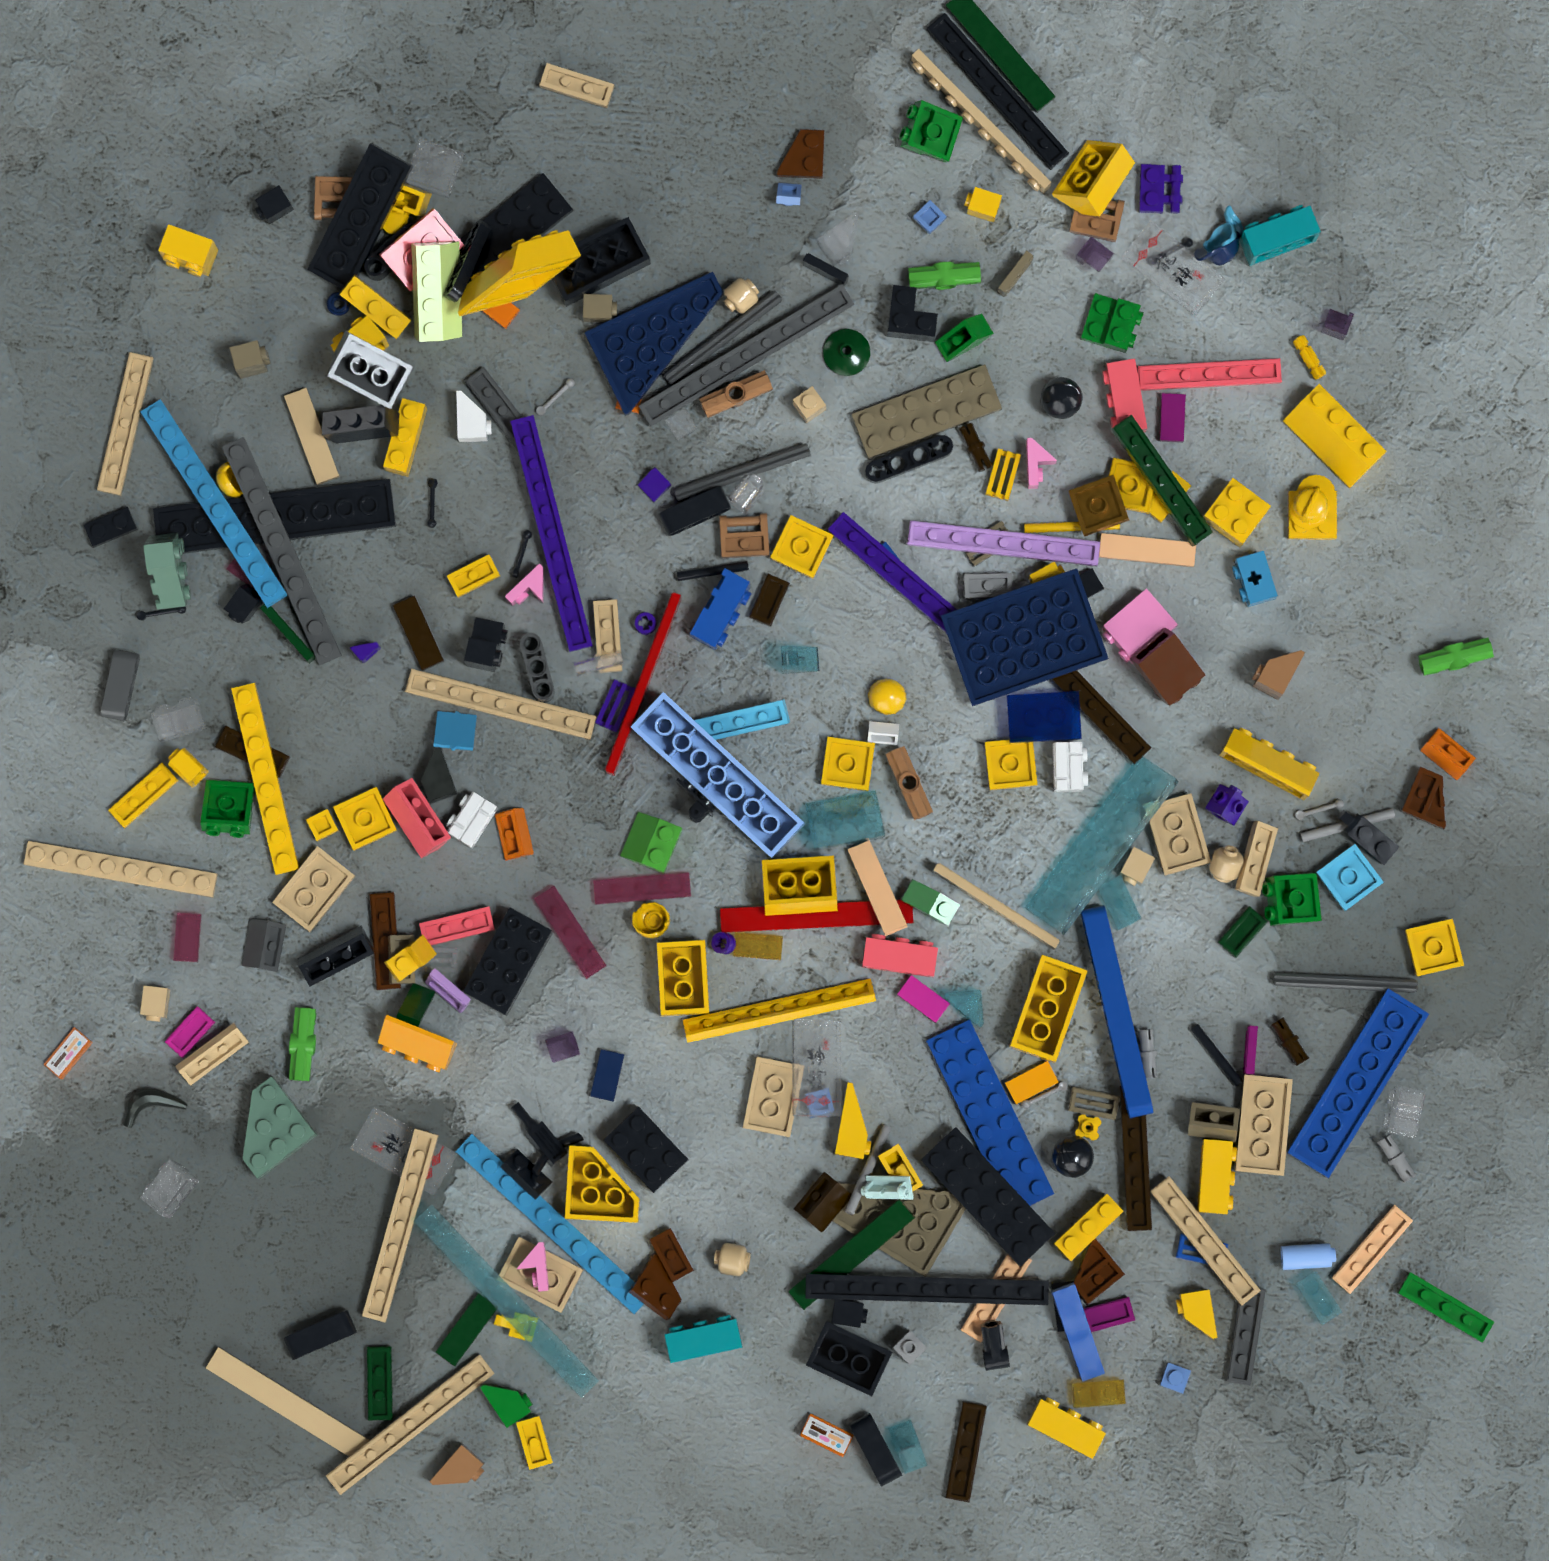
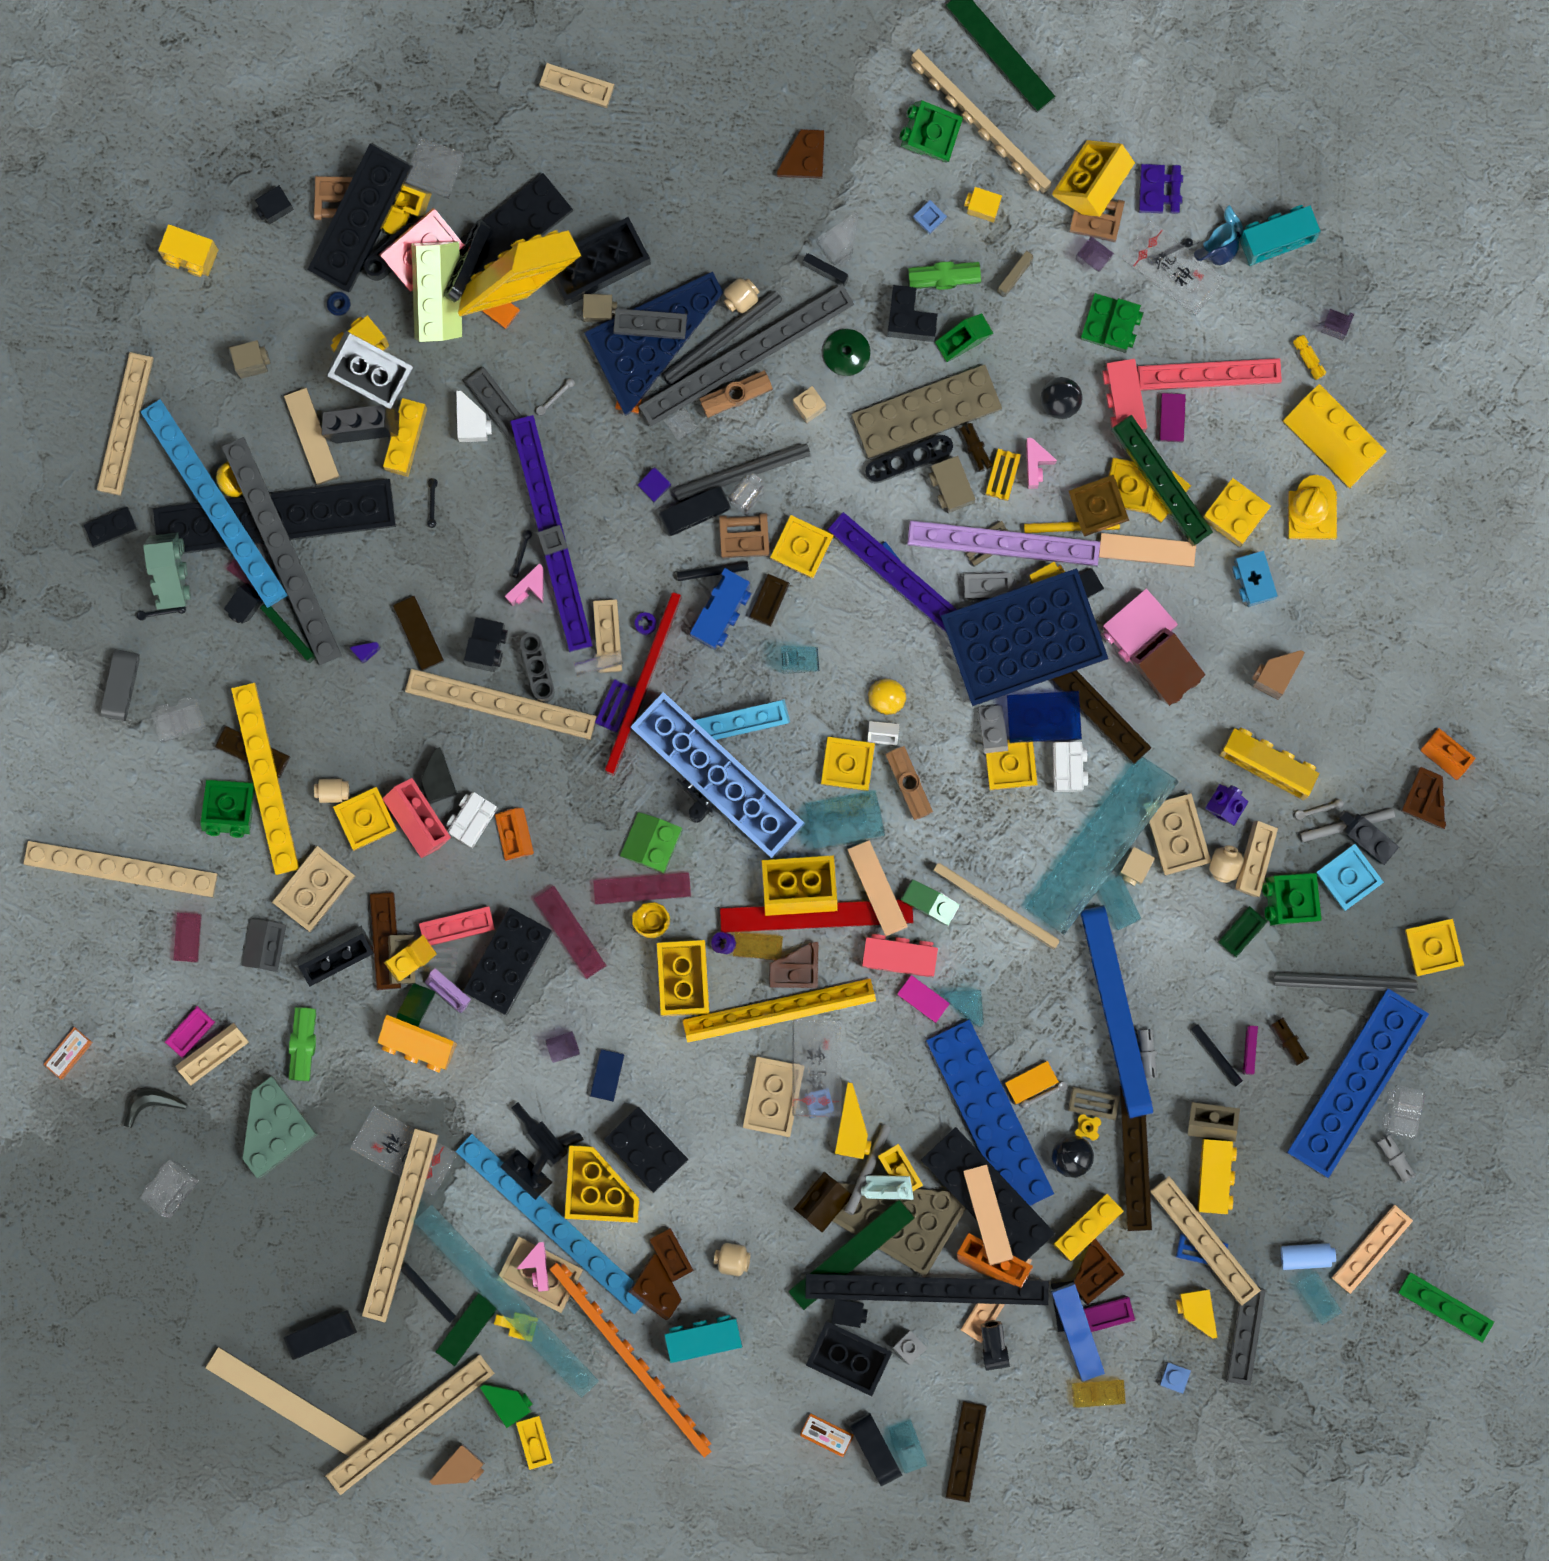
(143, 795): yellow tile -> none
(155, 1003): tan brick -> none
(187, 767): yellow brick -> none
(322, 825): yellow plate -> none
(331, 790): none -> tan brick
(375, 306): yellow brick -> none
(379, 1383): dark green tile -> none
(428, 1293): none -> black bar
(455, 730): dark azure piece -> none
(473, 576): yellow plate -> none
(552, 540): none -> dark grey plate
(638, 1366): none -> orange plate
(650, 324): none -> dark grey plate
(788, 194): medium blue plate -> none
(796, 969): none -> reddish brown wing
(952, 484): none -> dark tan brick
(974, 1256): none -> orange slope
(988, 1215): none -> light nougat tile
(993, 729): none -> light grey plate
(997, 91): black tile -> none
(1048, 1008): yellow brick -> none
(1067, 1427): yellow brick -> none
(1263, 1125): tan plate -> none
(1455, 656): bright green piece -> none

